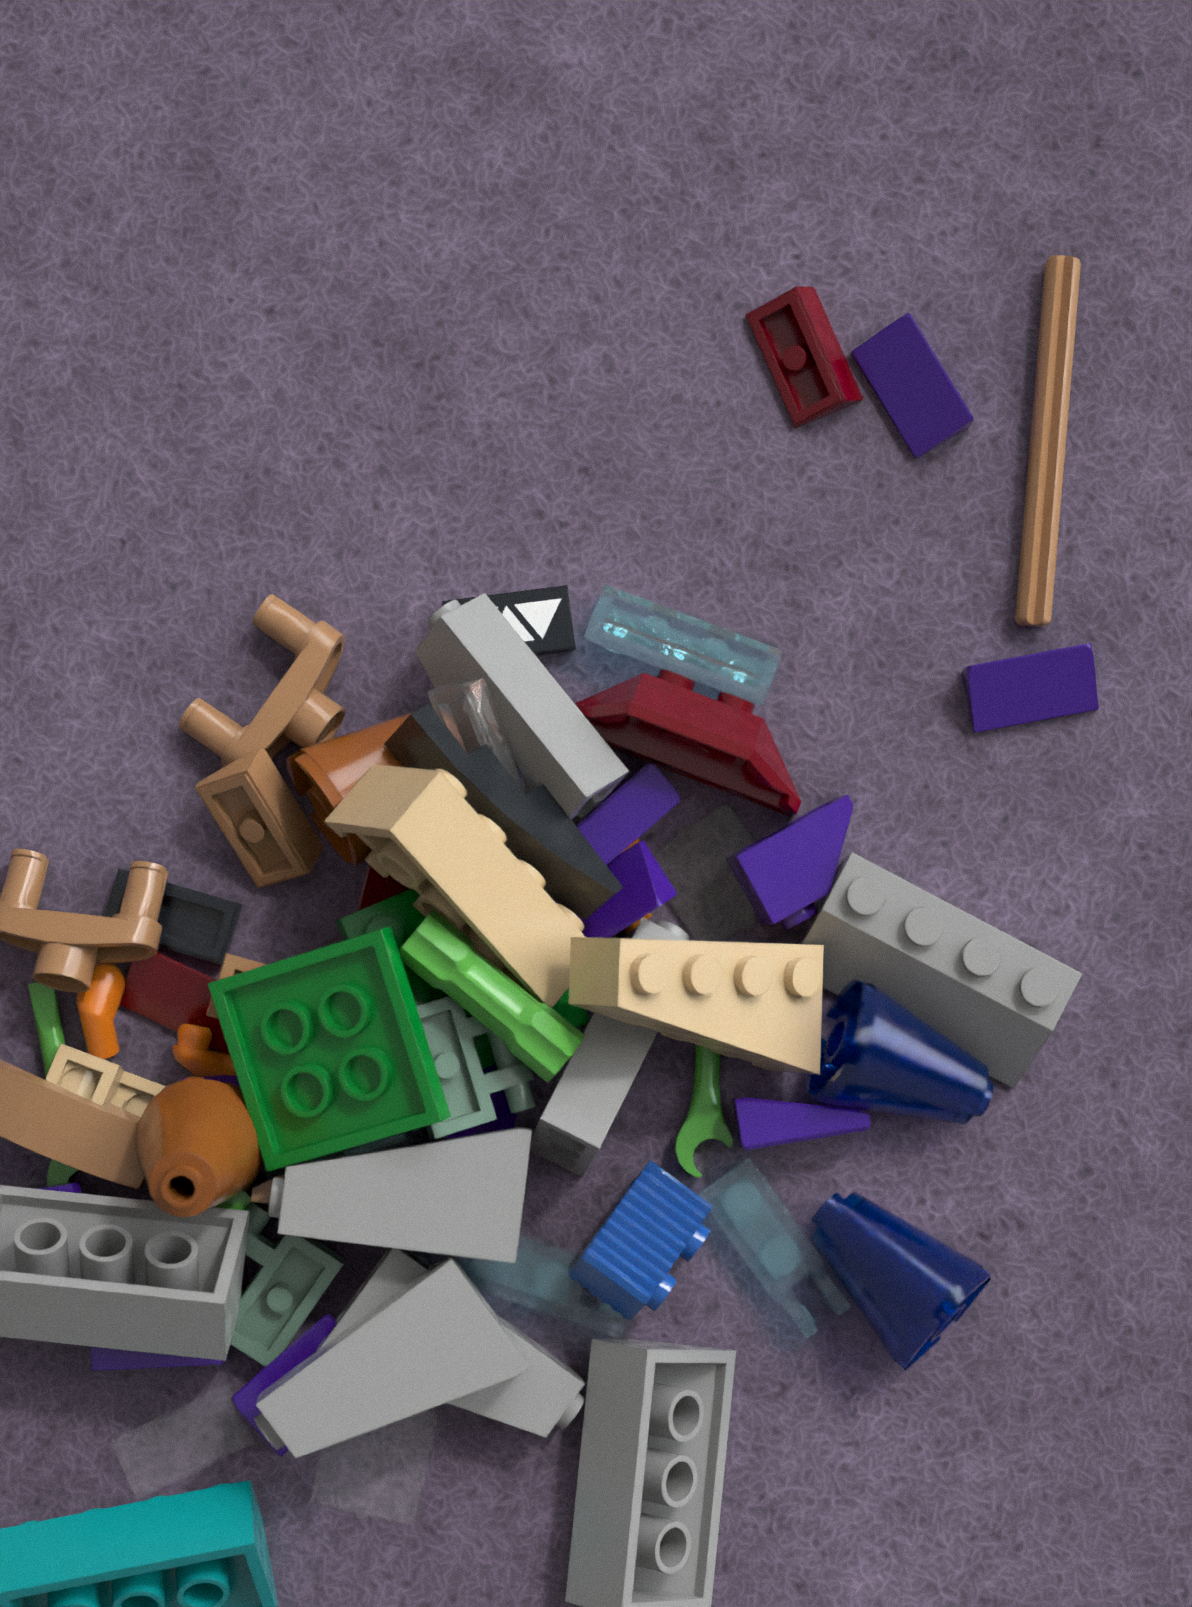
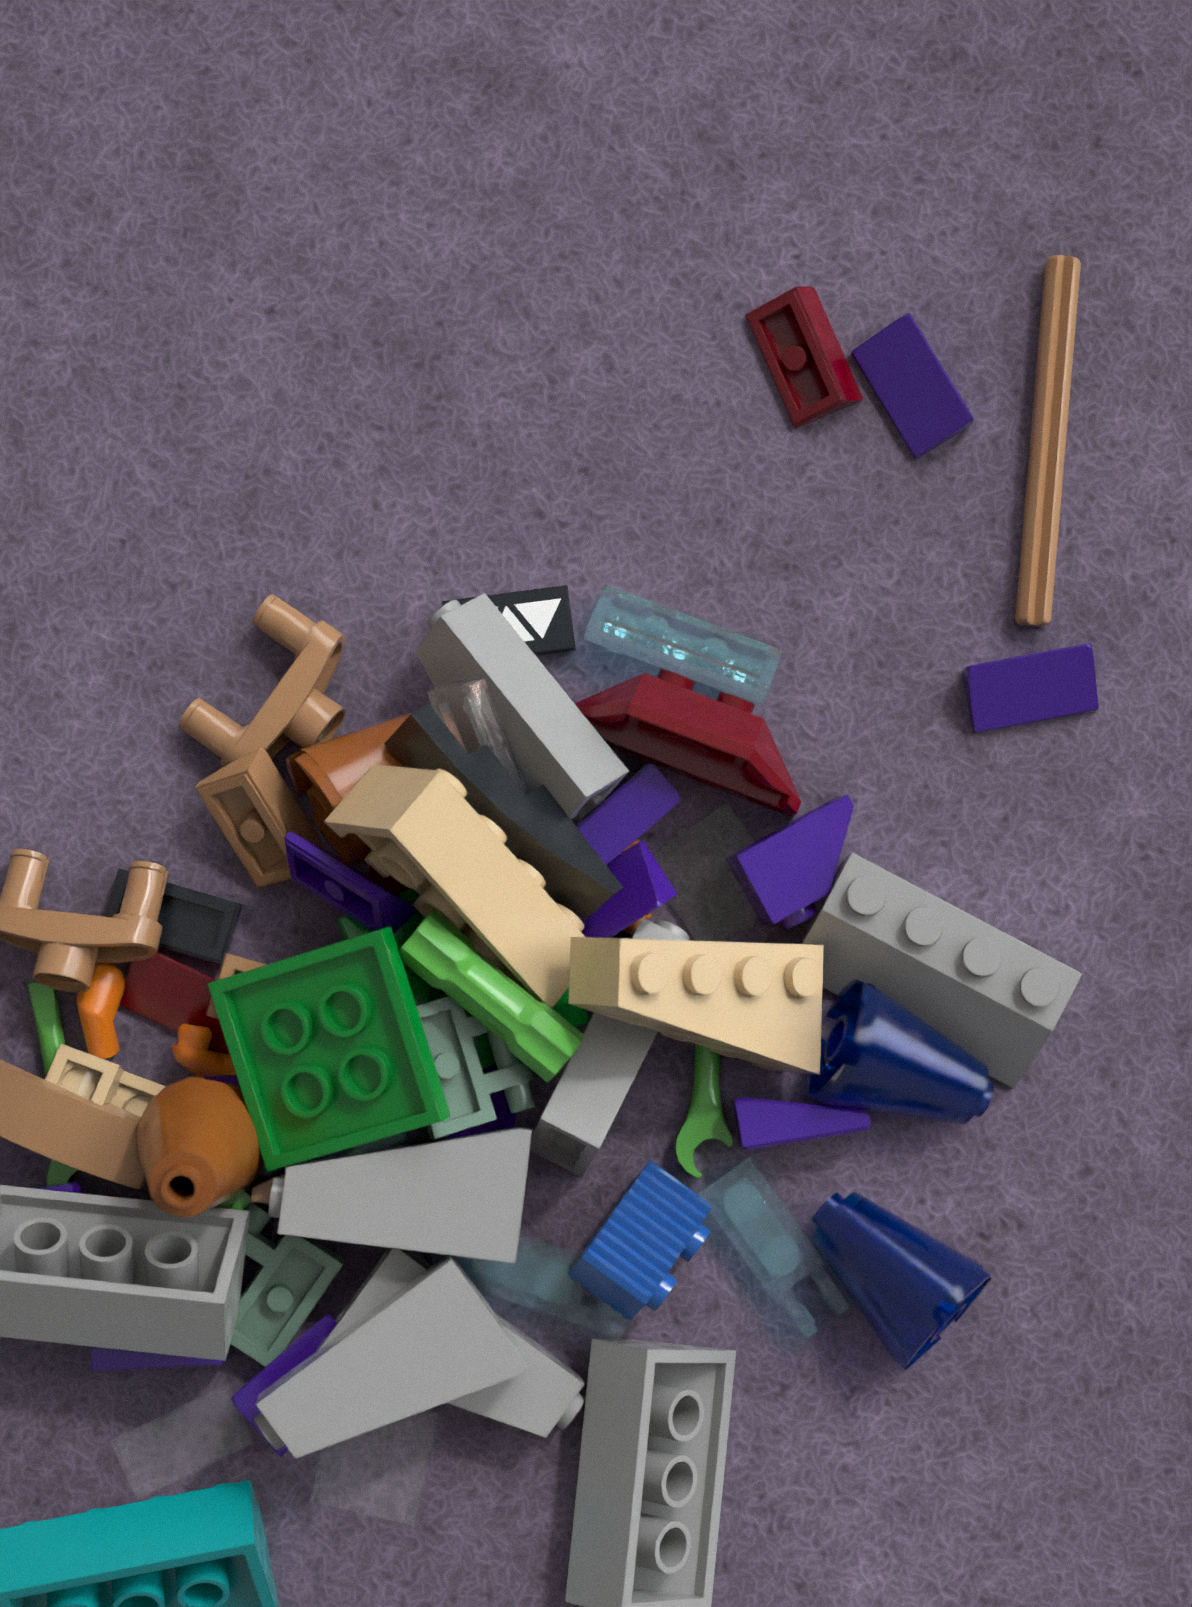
(345, 886): none -> dark purple slope

